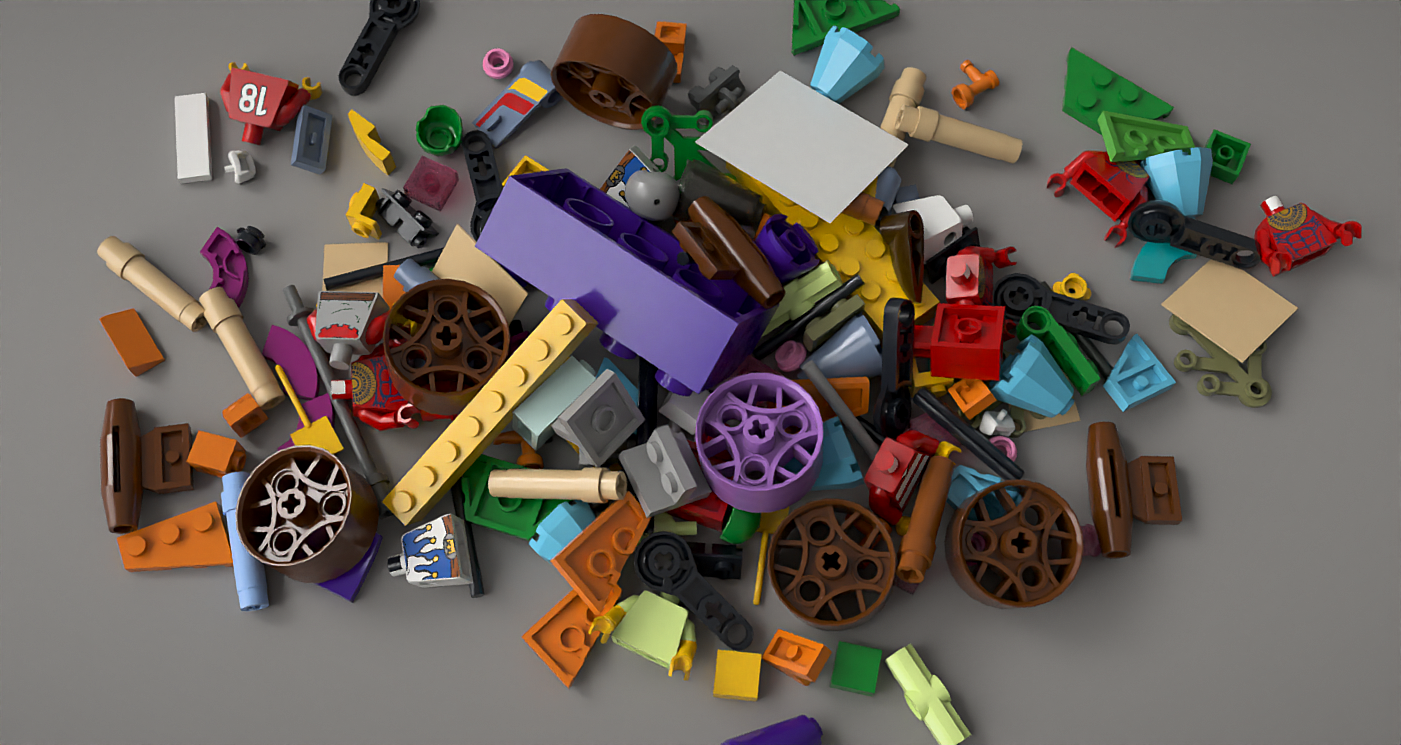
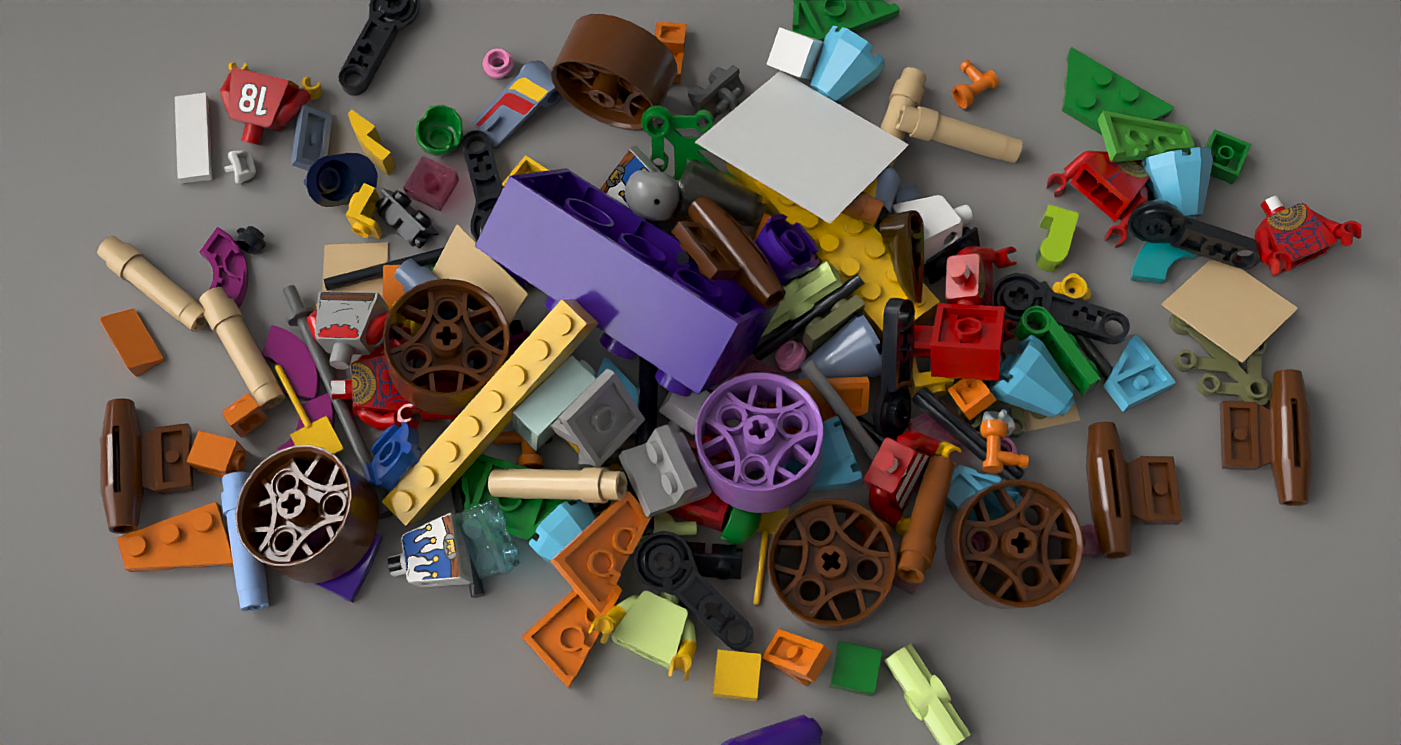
(337, 177): none -> dark blue piece
(394, 453): none -> blue plate
(488, 539): none -> clear light blue bracket
(795, 53): none -> white piece
(995, 460): none -> orange piece
(1056, 245): none -> lime leg
(1275, 435): none -> reddish brown plate

